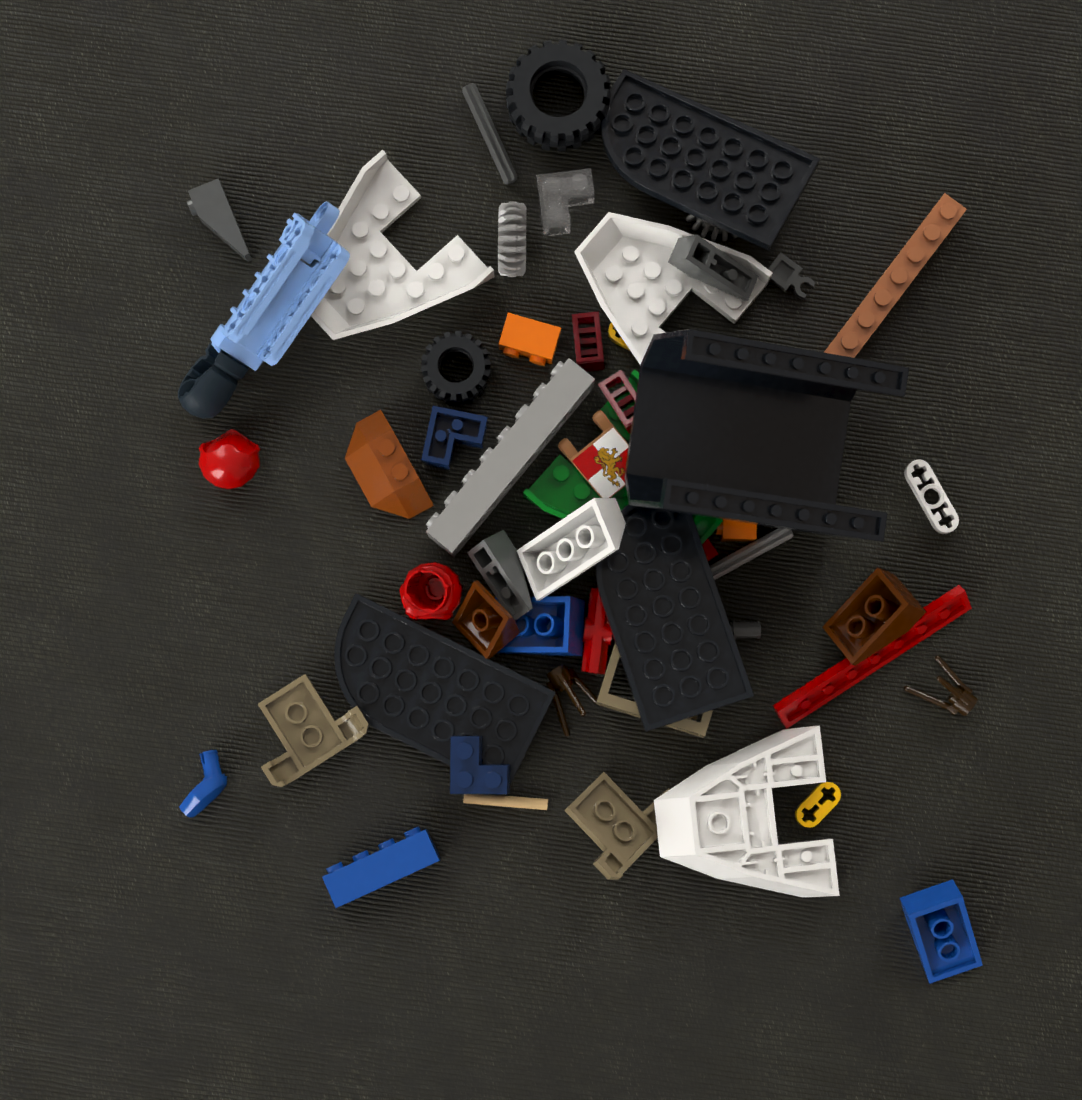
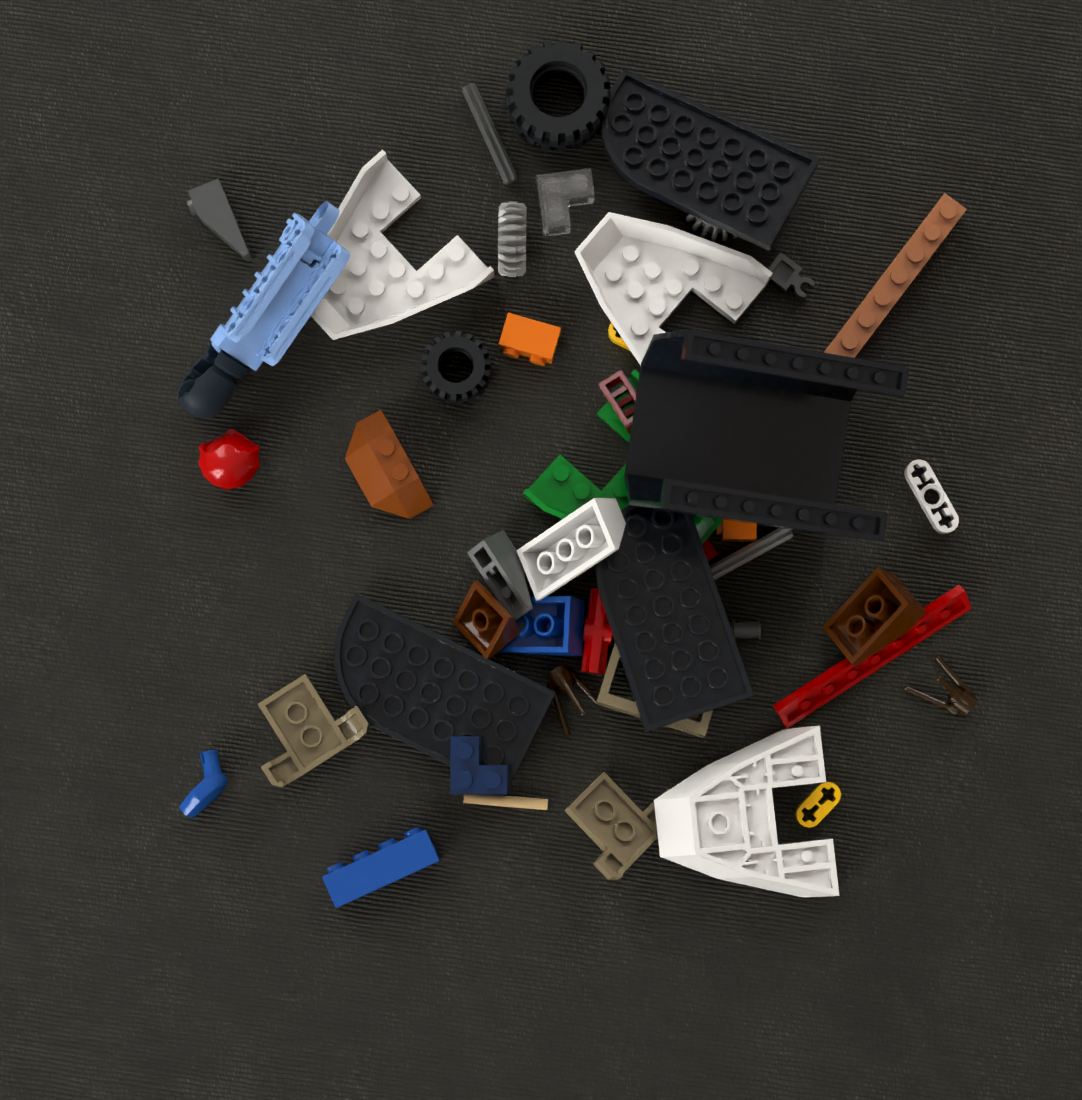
(434, 603): red helmet -> none
(448, 428): dark blue brick -> none
(511, 457): light grey brick -> none
(589, 358): dark red slope -> none
(602, 460): flag -> none
(712, 266): dark grey slope -> none
(941, 931): blue slope -> none

